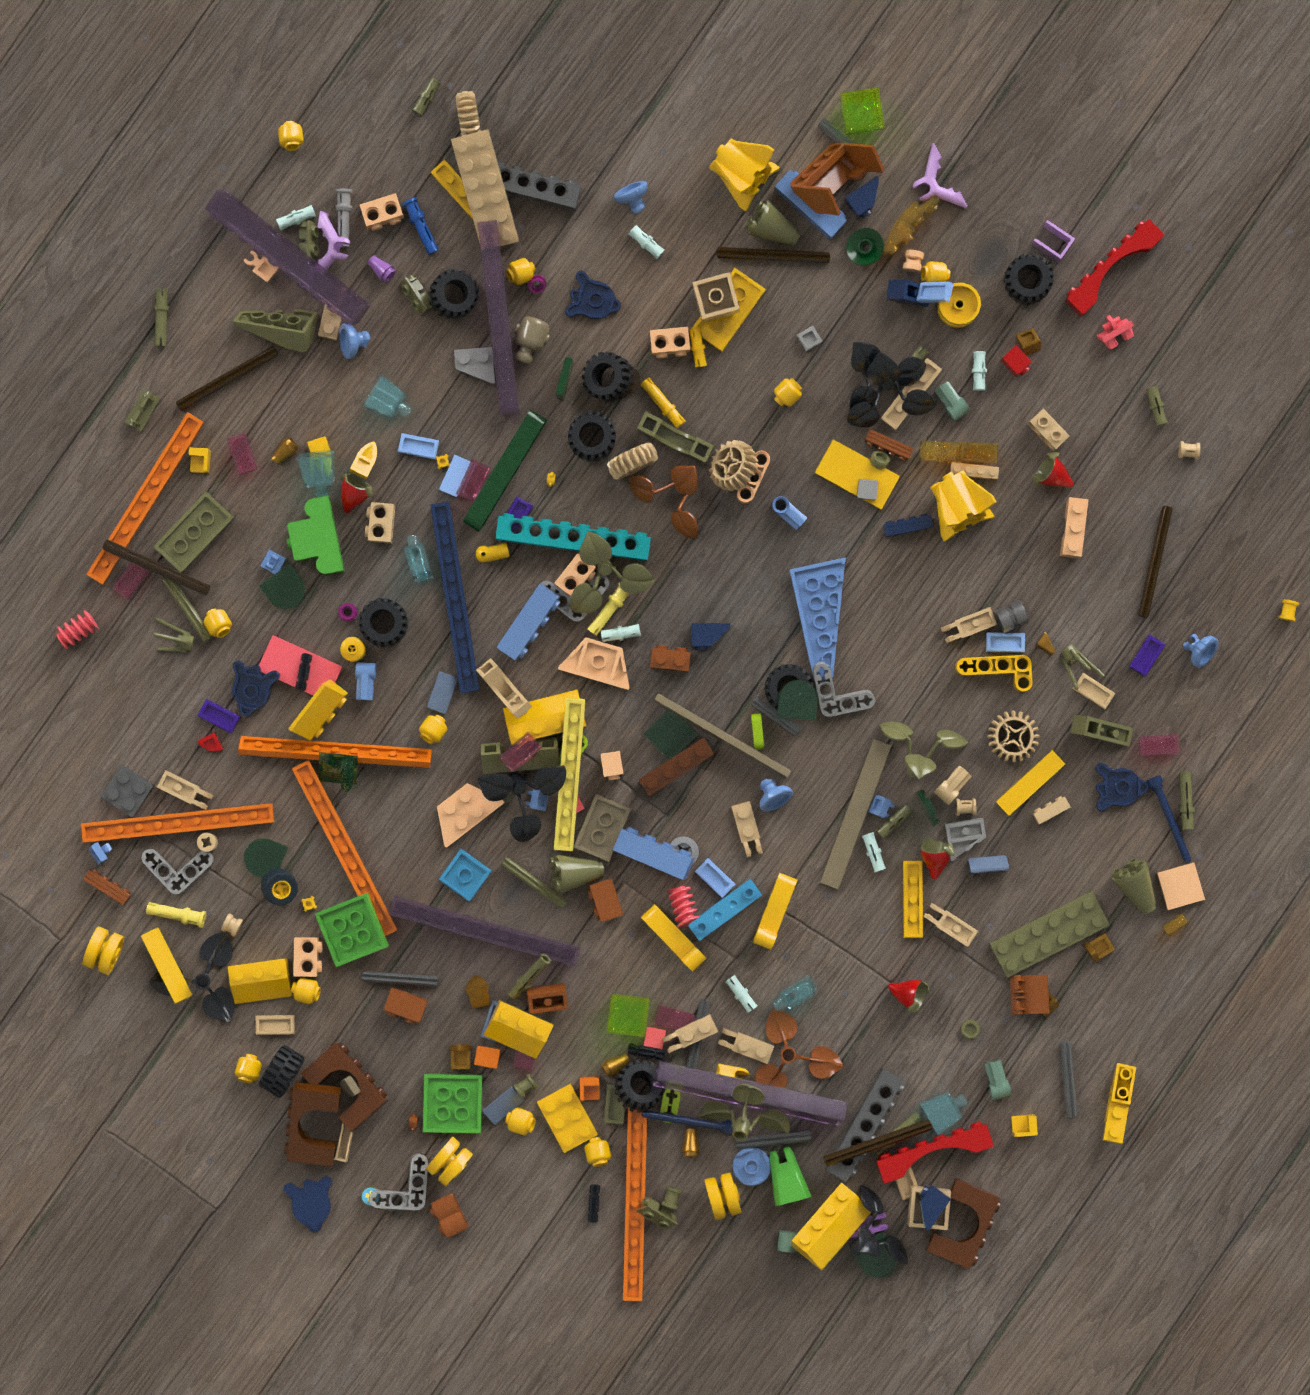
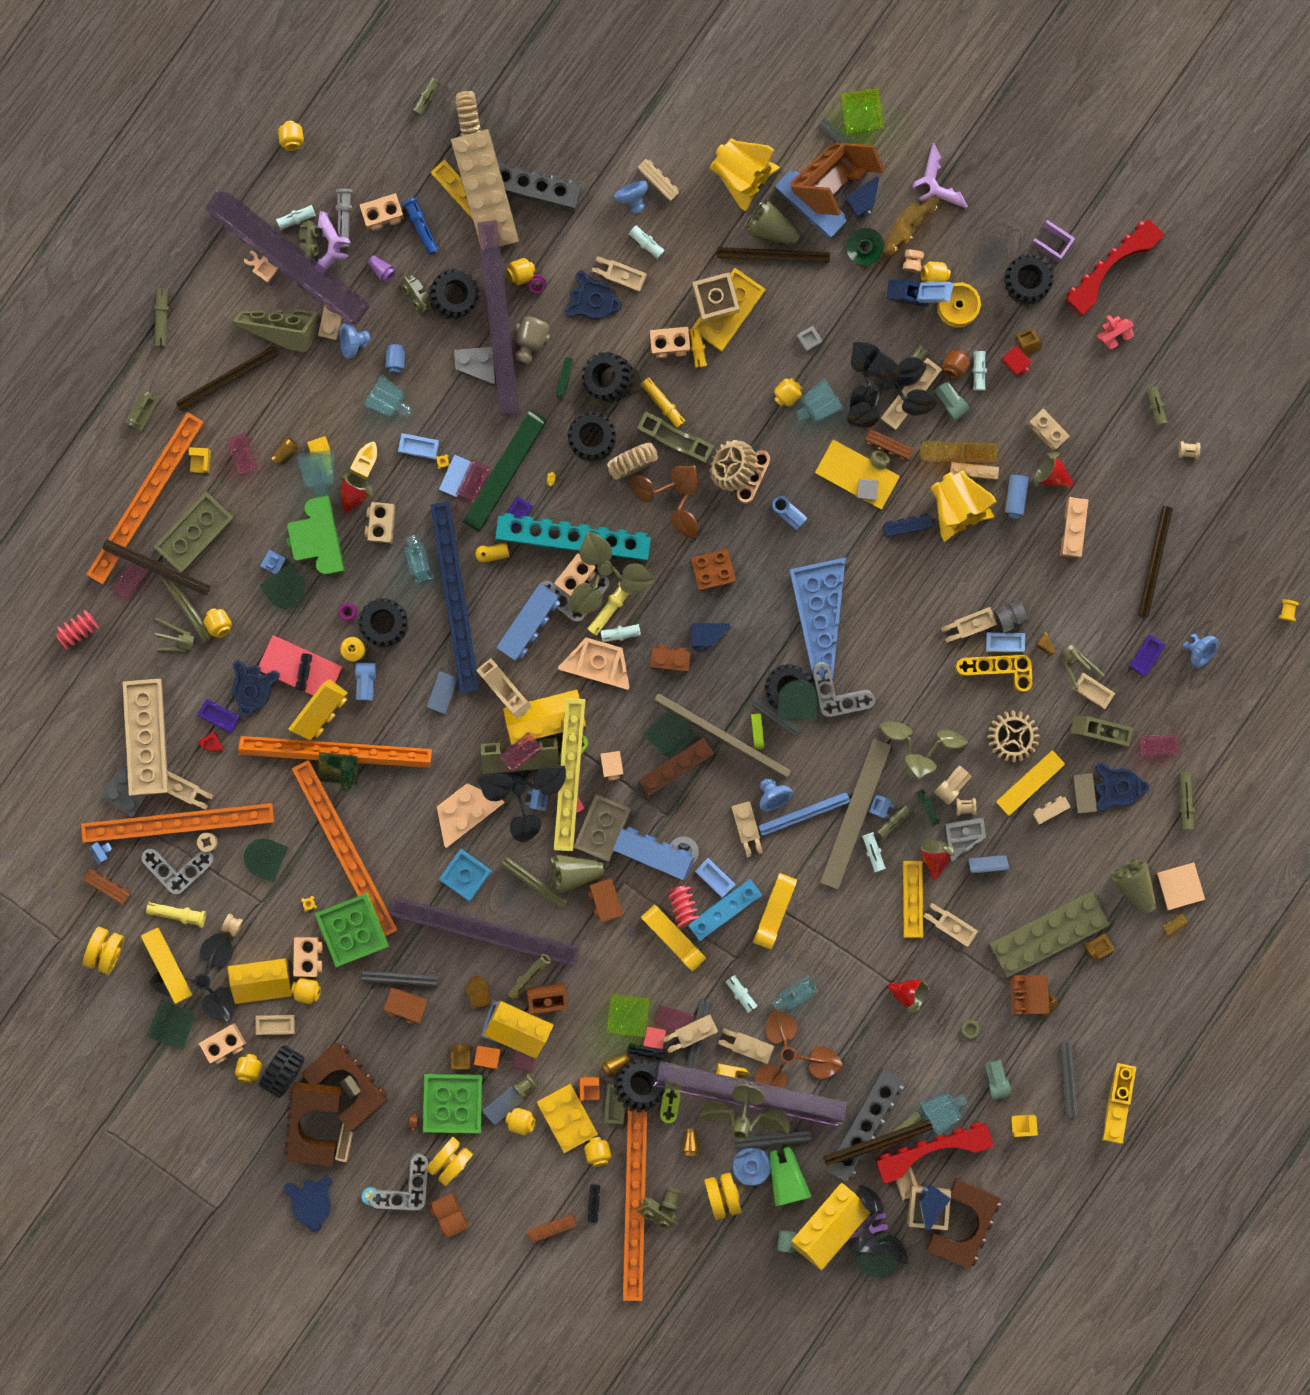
(145, 737): none -> tan plate
(171, 1024): none -> clear green hinge
(220, 1040): none -> light nougat brick
(284, 891): black wheel -> none
(395, 358): none -> medium blue brick
(433, 729): yellow head -> none
(551, 1228): none -> dark orange piece
(621, 274): none -> tan hinge
(658, 180): none -> tan piece
(713, 570): none -> dark orange hinge
(724, 1126): dark blue piece -> none
(804, 814): none -> medium blue axle
(819, 403): none -> clear light blue torso
(955, 364): none -> dark orange head
(1016, 496): none -> medium blue brick
(1084, 793): none -> dark tan tile
(1156, 785): dark blue piece -> none

